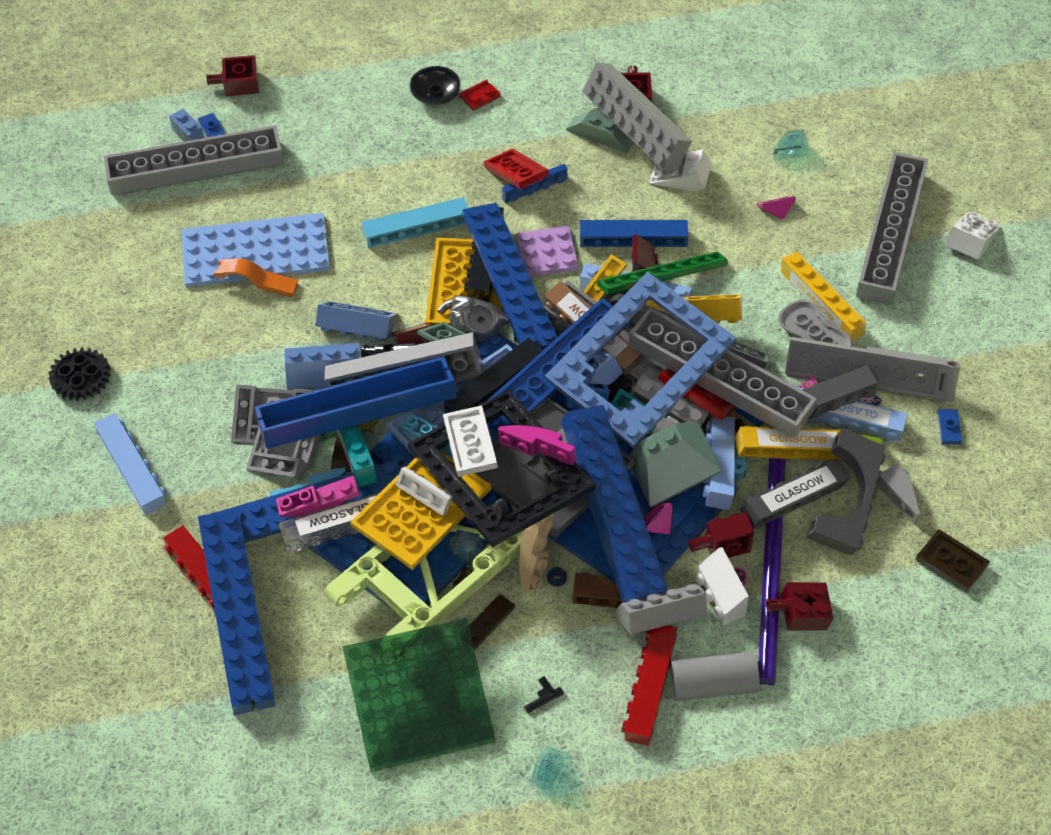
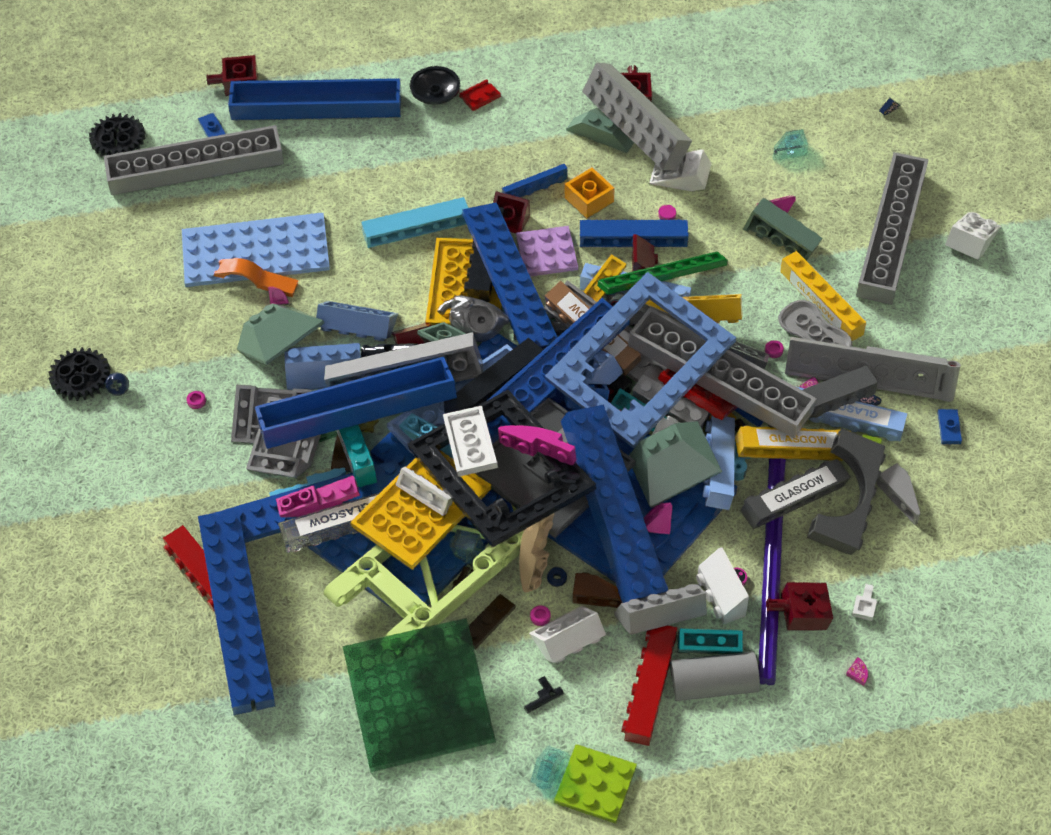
(114, 389): none -> dark blue piece
(128, 138): none -> black gear
(130, 464): light blue brick -> none
(185, 126): medium blue brick -> none
(196, 399): none -> dark pink tile
(275, 331): none -> sand green slope
(277, 296): none -> dark pink tile
(315, 99): none -> blue piece
(515, 210): none -> dark red slope
(516, 168): red plate -> none
(540, 615): none -> dark pink tile
(568, 634): none -> white slope
(589, 192): none -> light orange brick
(595, 783): none -> lime plate
(667, 212): none -> dark pink tile
(709, 641): none -> teal brick
(730, 533): dark red brick -> none
(774, 348): none -> dark pink tile
(782, 229): none -> sand green wedge
(858, 671): none -> dark pink tile
(865, 605): none -> white plate
(889, 106): none -> dark blue tile
(952, 560): dark brown plate -> none

